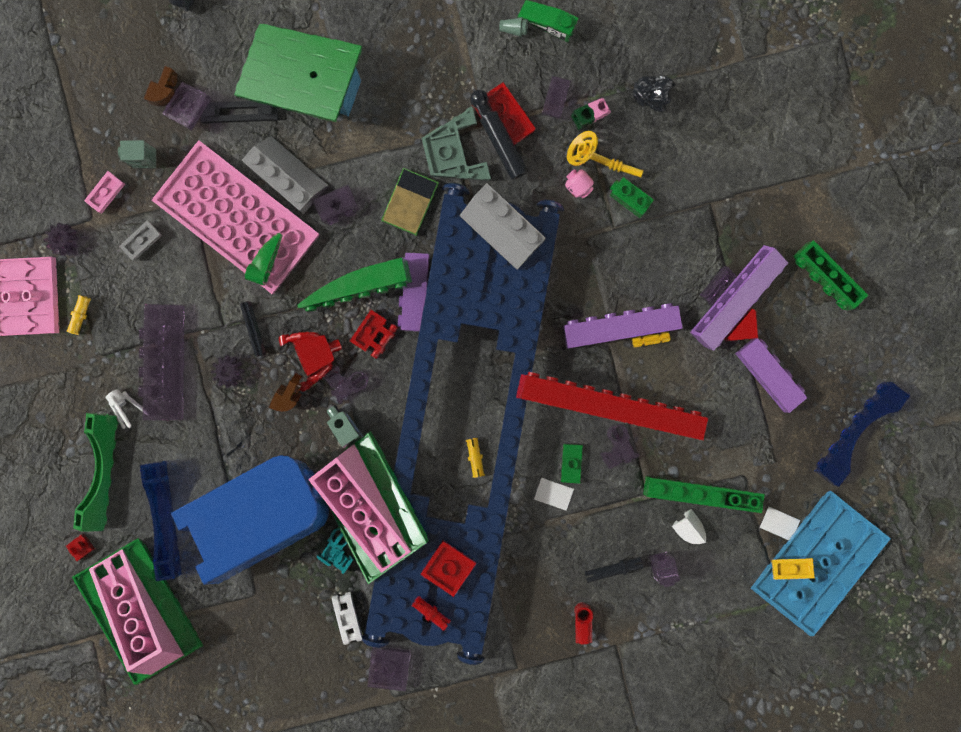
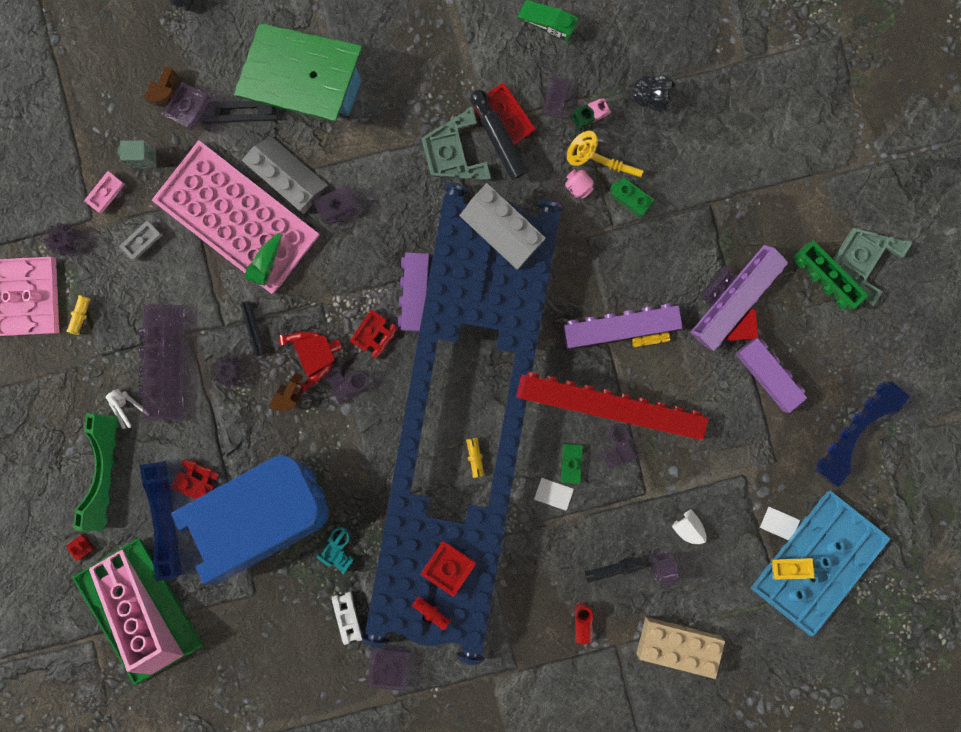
(191, 485): none -> red plate
(348, 433): sand green torso -> none
(360, 283): green slope -> none
(370, 507): piece -> none
(410, 201): tile -> none
(514, 26): sand green cone -> none
(680, 647): none -> tan brick
(703, 494): green slope -> none
(860, 254): none -> sand green wing

